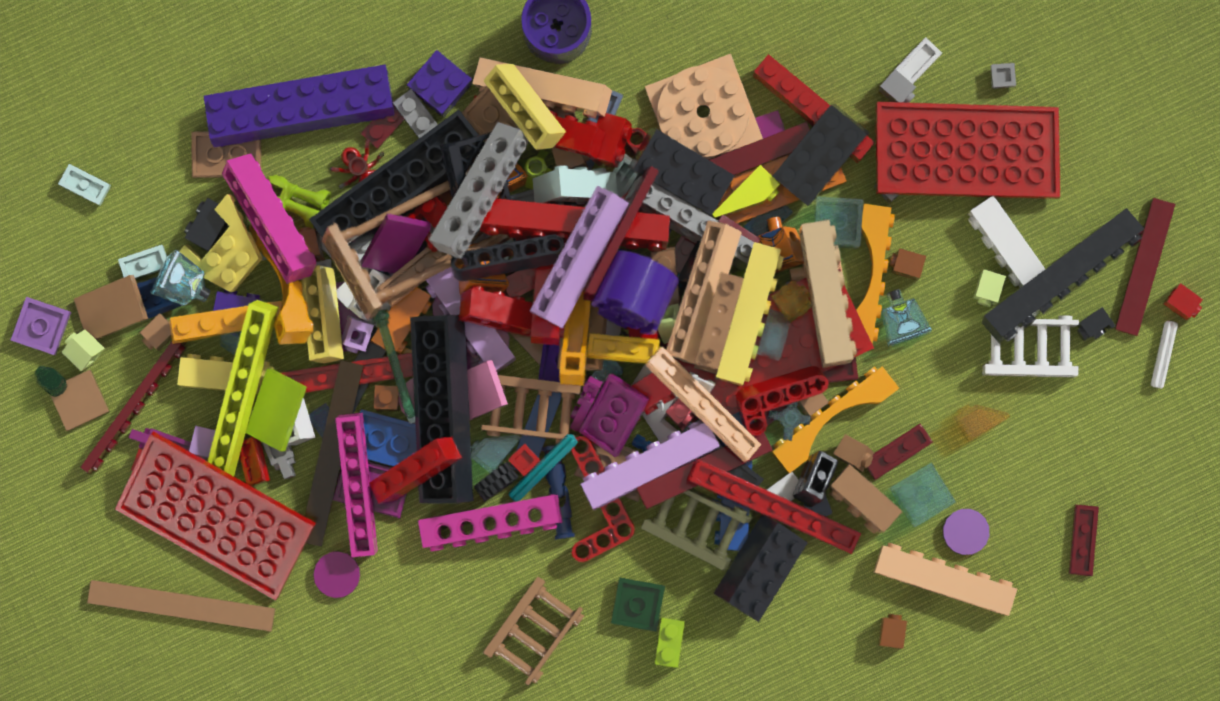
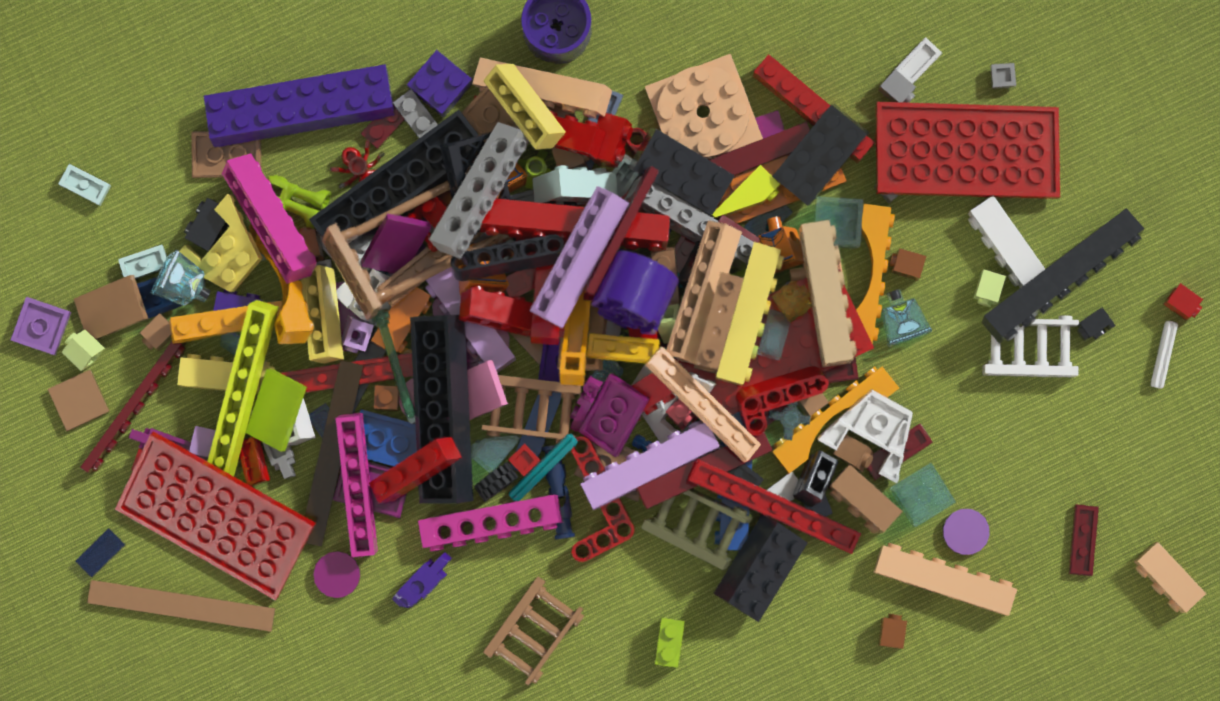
(51, 380): clear green arm -> none
(100, 552): none -> clear blue tile
(422, 582): none -> dark purple piece
(638, 604): dark green plate -> none
(879, 422): none -> white wing
(978, 420): clear yellow slope -> none
(1144, 267): dark red tile -> none
(1169, 578): none -> light nougat brick

